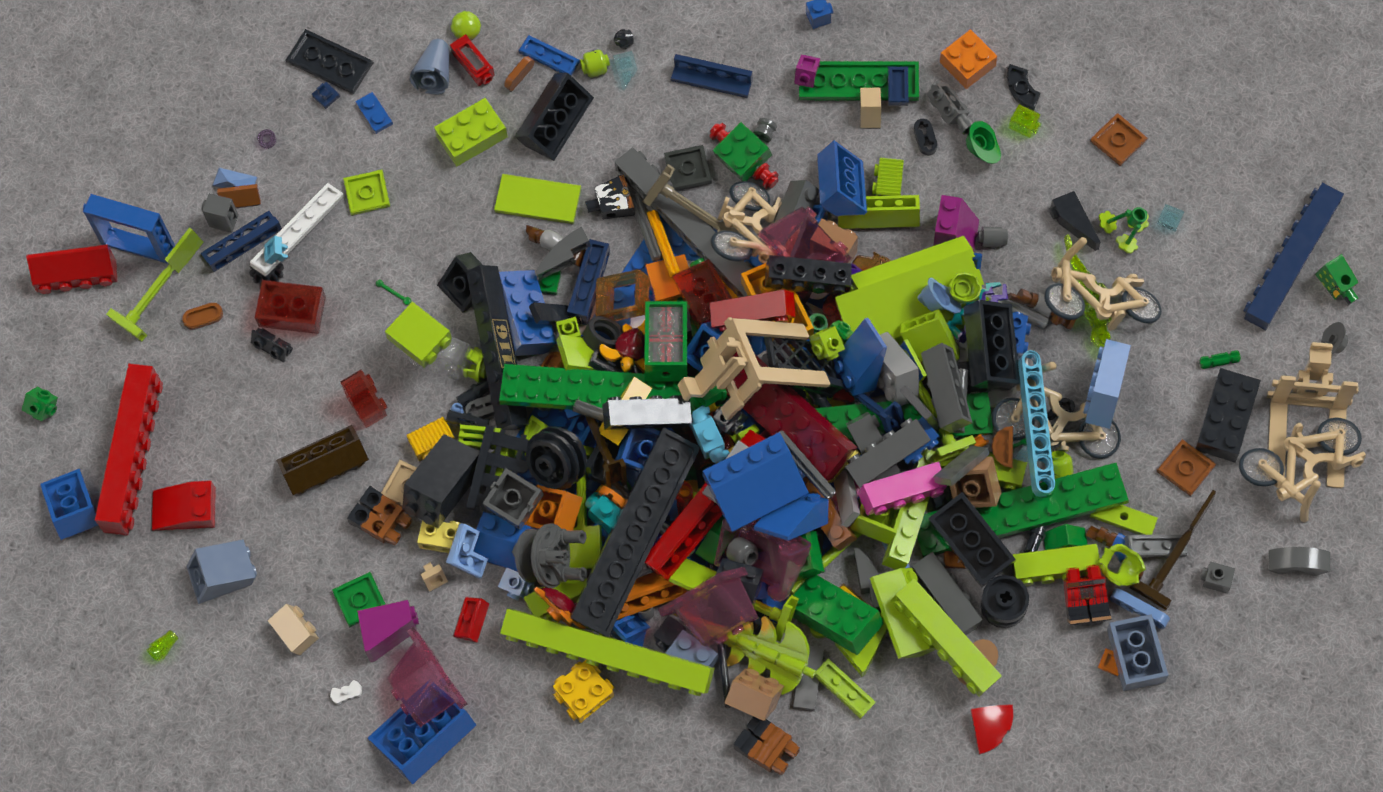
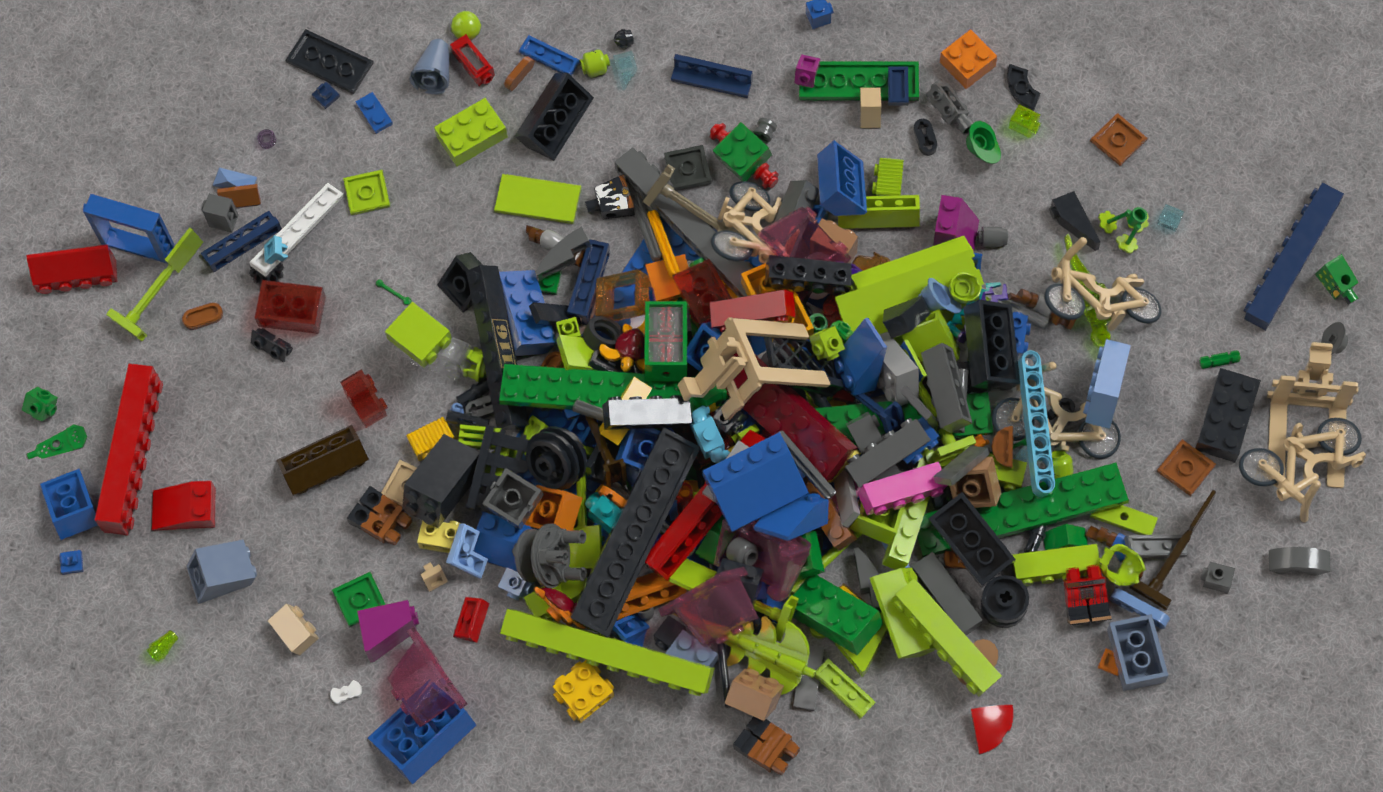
(66, 443): none -> green piece
(71, 562): none -> blue tile
(905, 316): none -> black slope

